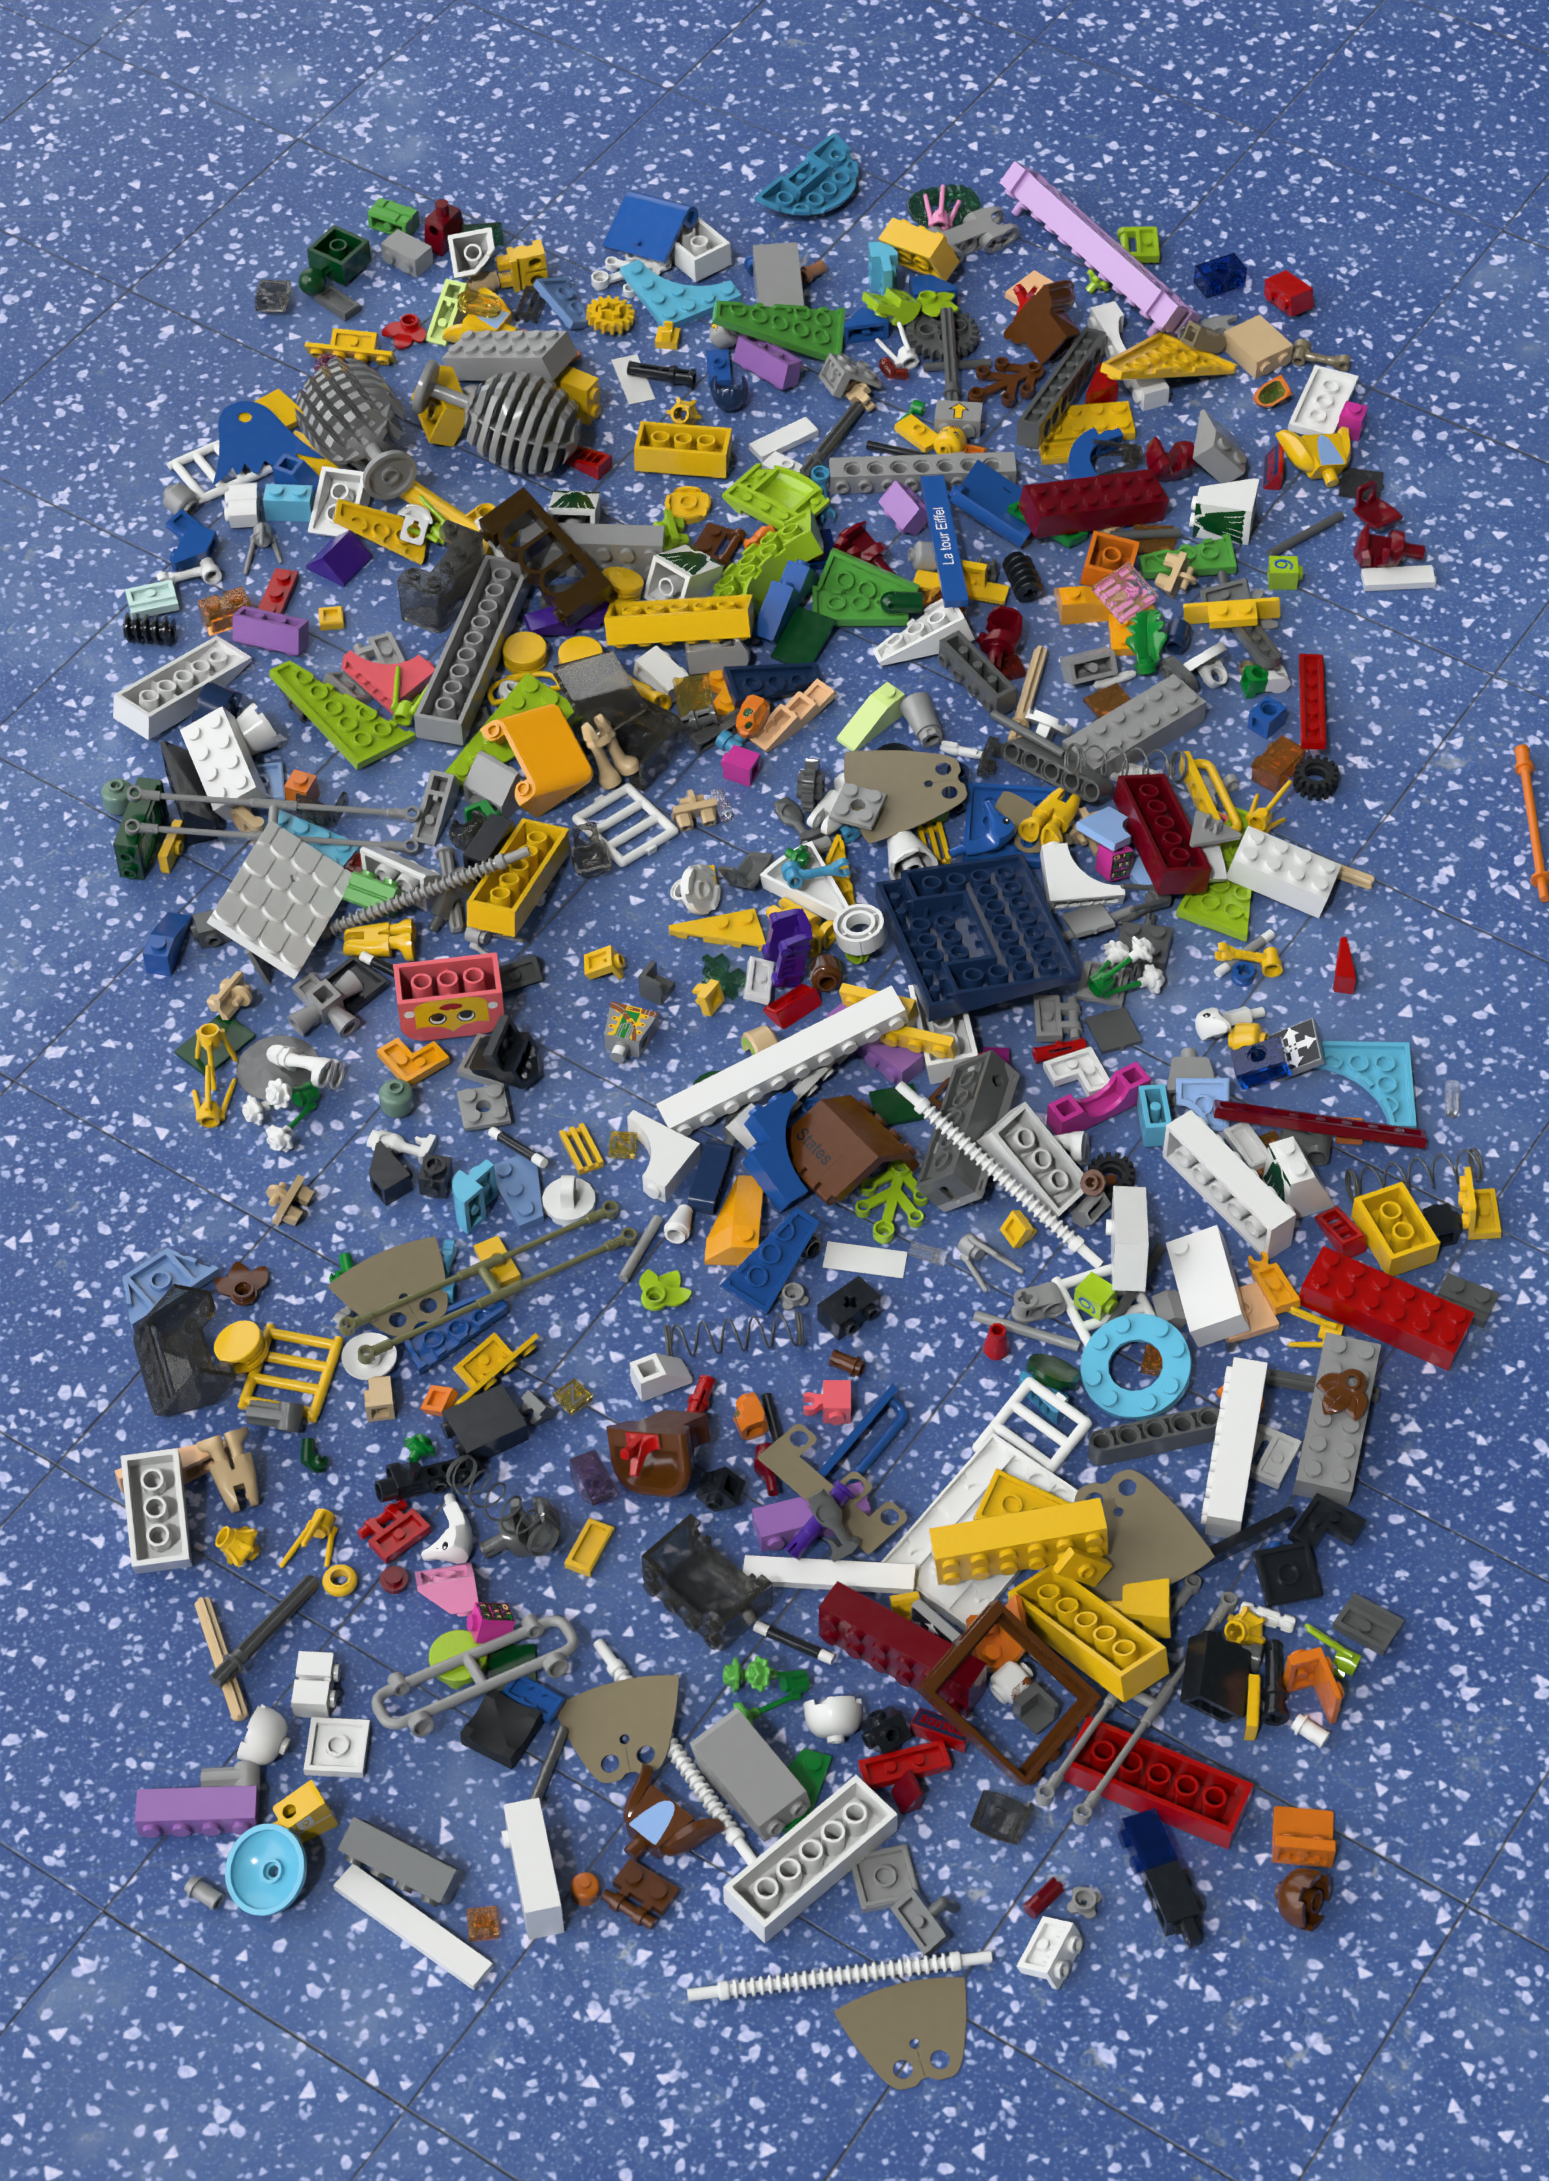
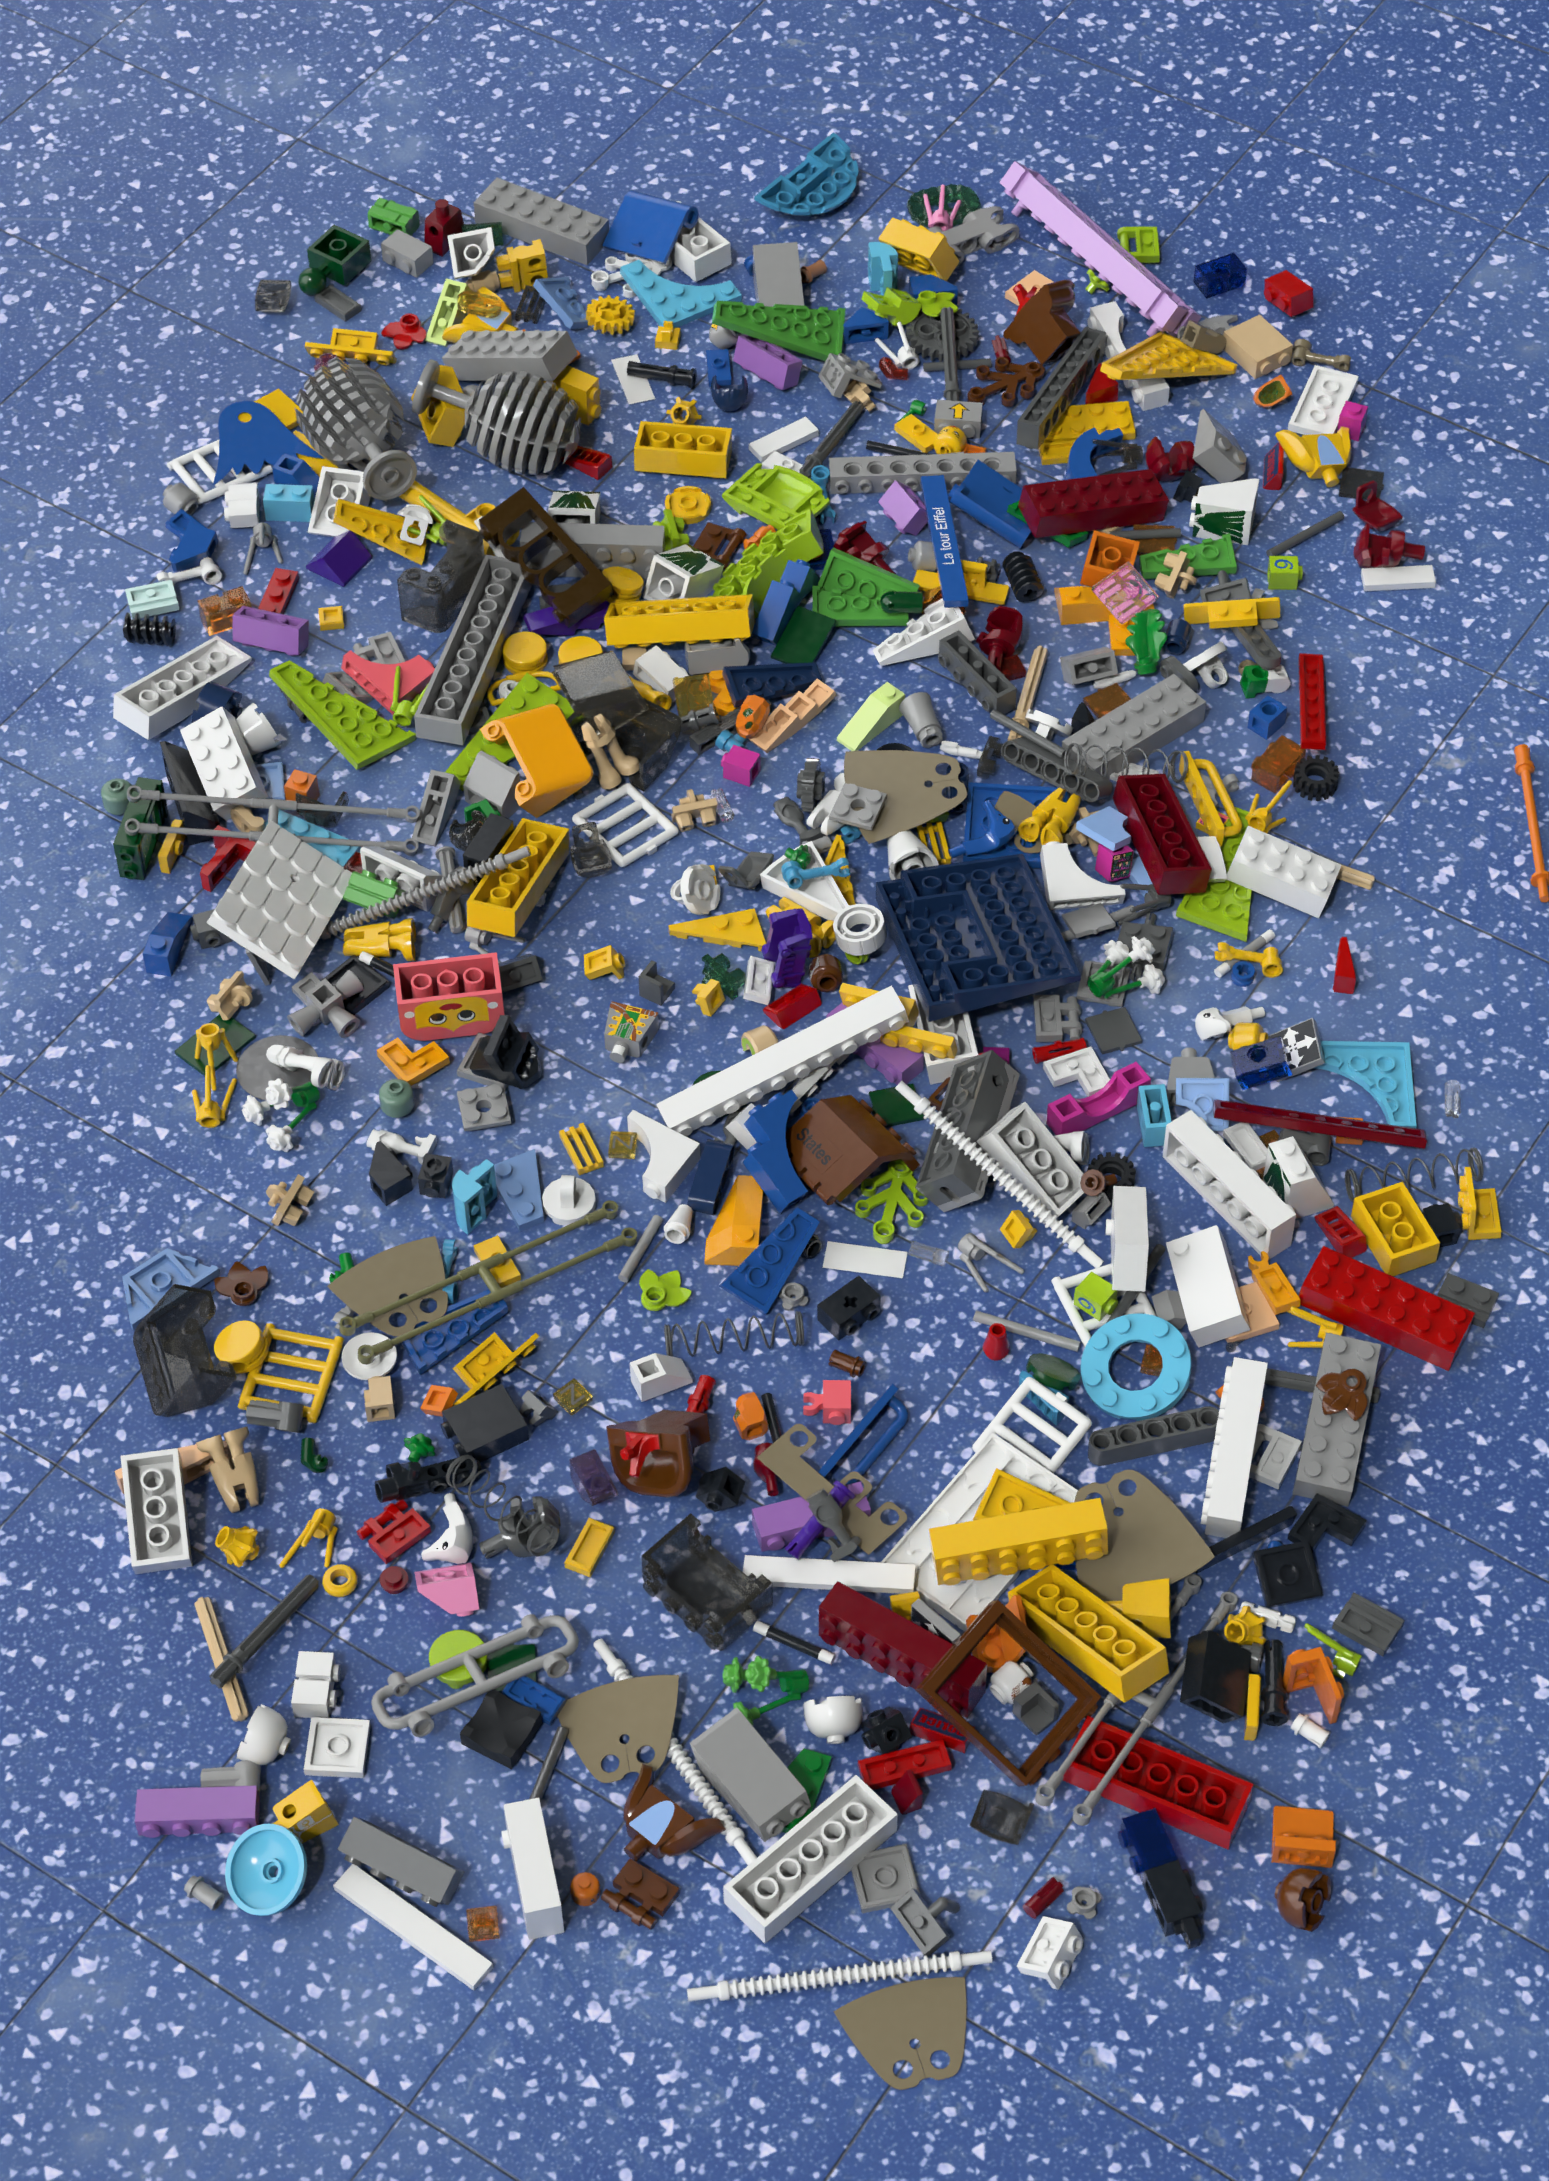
(228, 853): none -> red bracket
(489, 1621): dark pink brick -> none
(518, 1147): black bar -> none
(536, 216): none -> light grey brick
(630, 654): none -> tan tile
(1000, 347): none -> dark red piece
(1040, 1301): light grey piece -> none
(1081, 718): none -> black slope
(1082, 1566): yellow plate -> none
(1188, 487): none -> black piece
(1210, 831): light grey piece -> none

